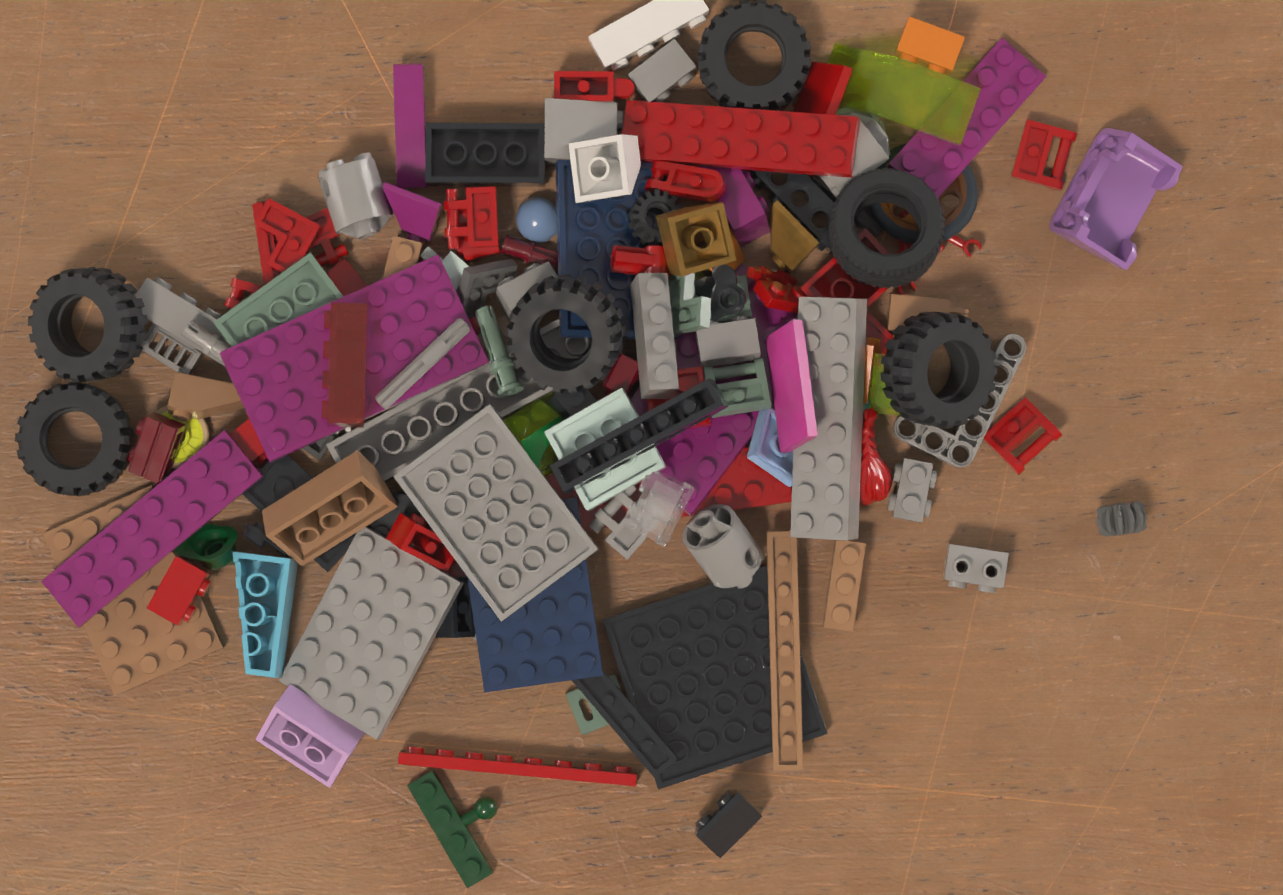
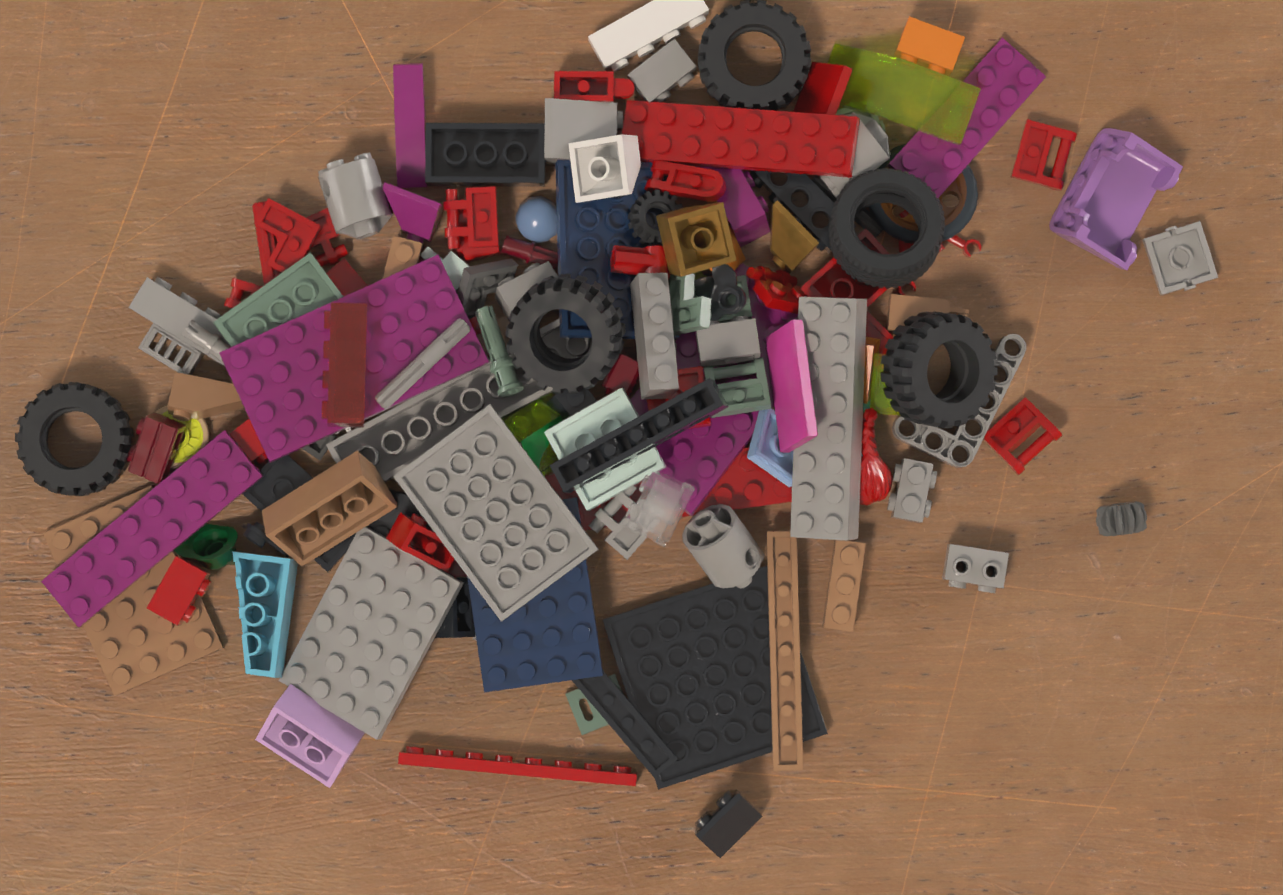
(54, 331): black tyre -> none
(452, 827): dark green plate -> none
(1180, 258): none -> light grey plate

